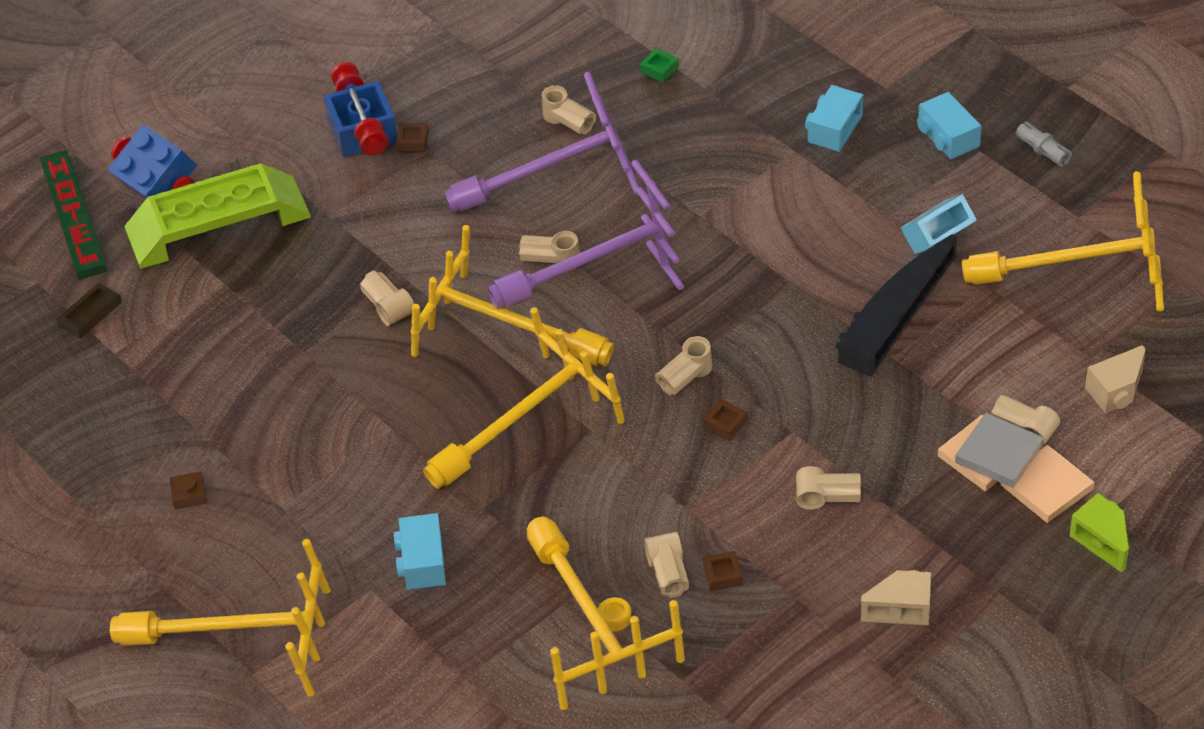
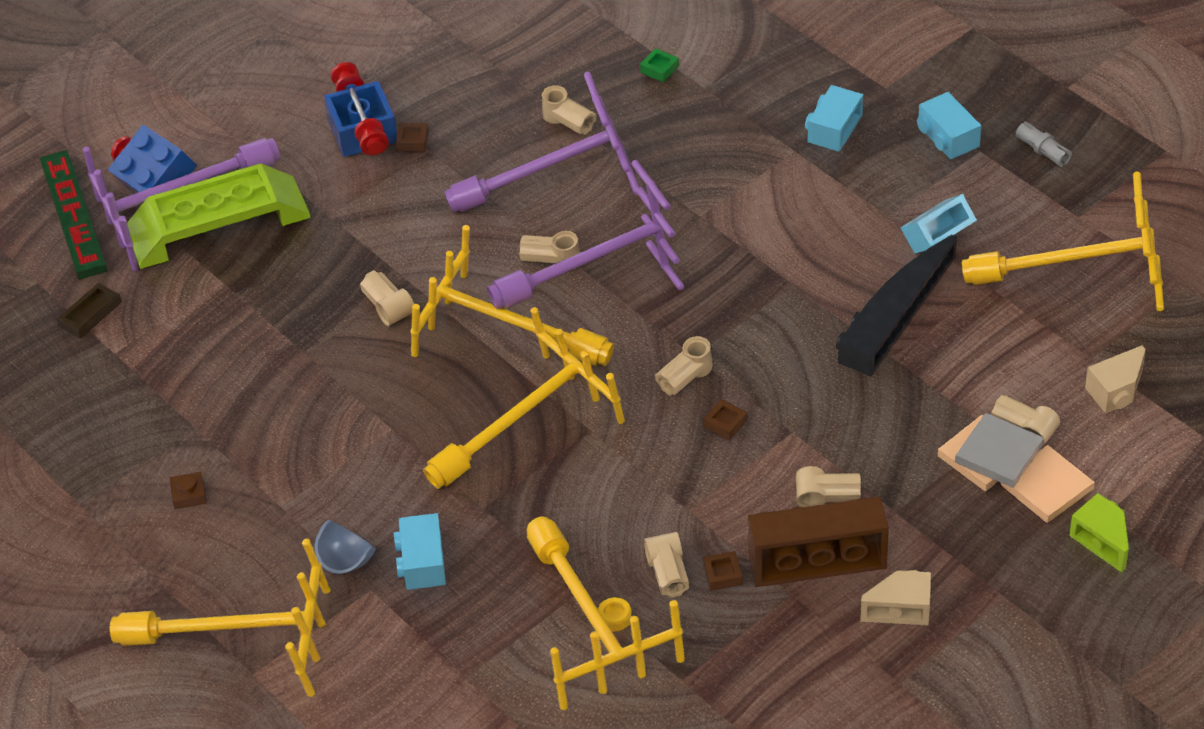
(250, 154): none -> medium lavender piece
(341, 549): none -> sand blue helmet
(818, 541): none -> reddish brown brick

